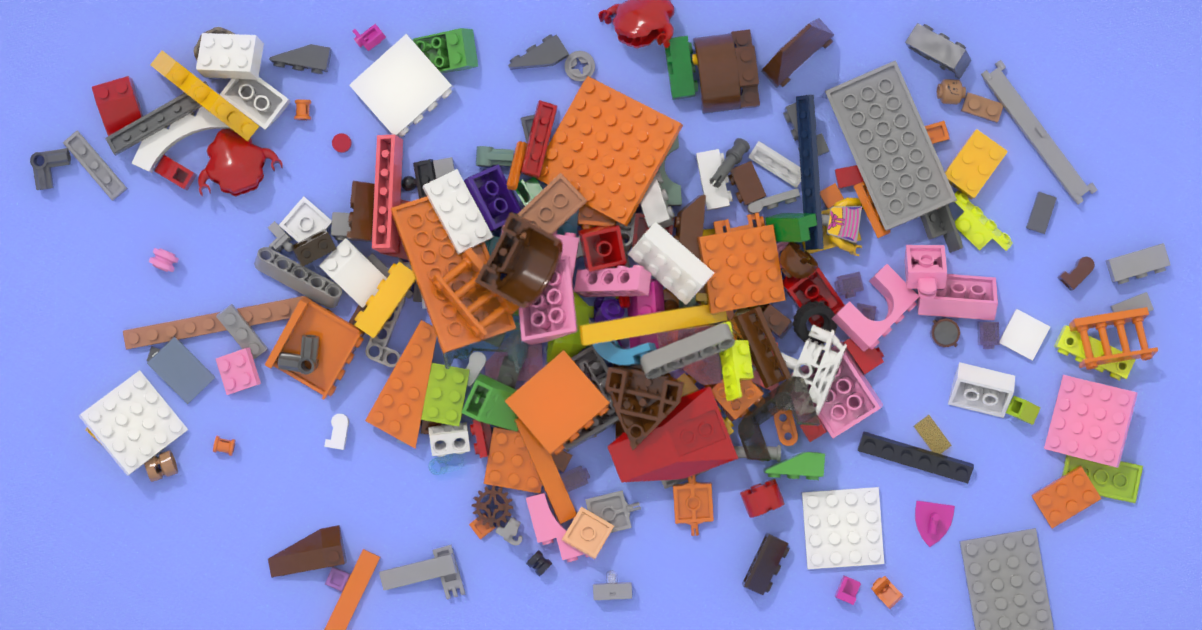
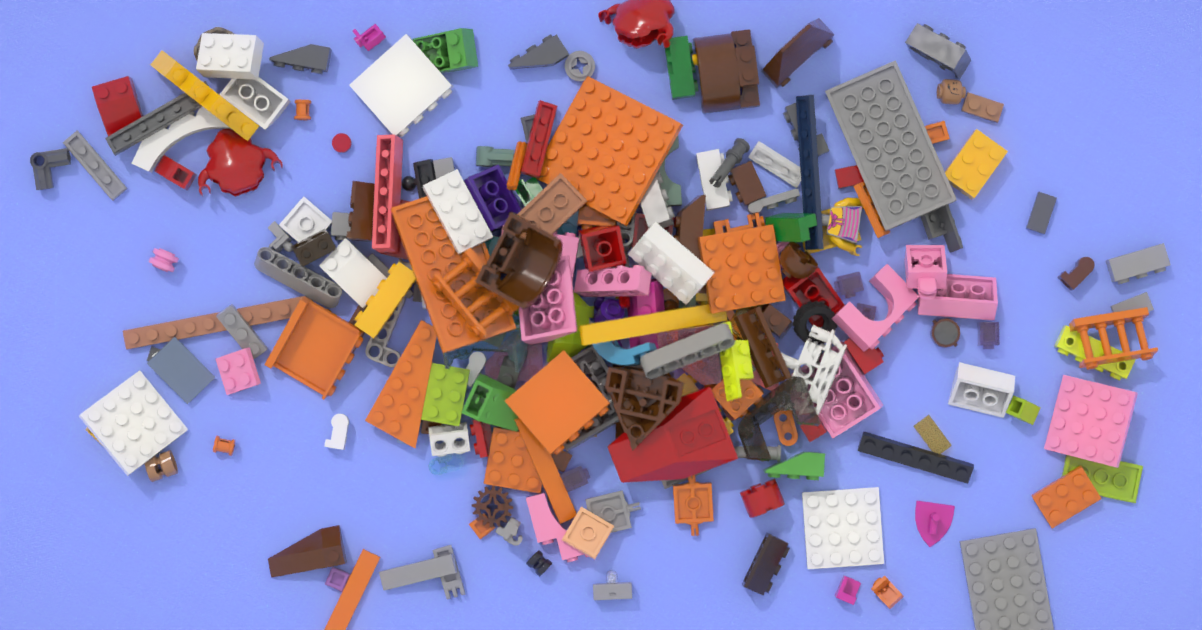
(308, 352): dark grey piece -> none
(831, 195): orange tile -> none
(977, 226): neon yellow bracket -> none
(1024, 334): white tile -> none
(1036, 134): light grey piece -> none

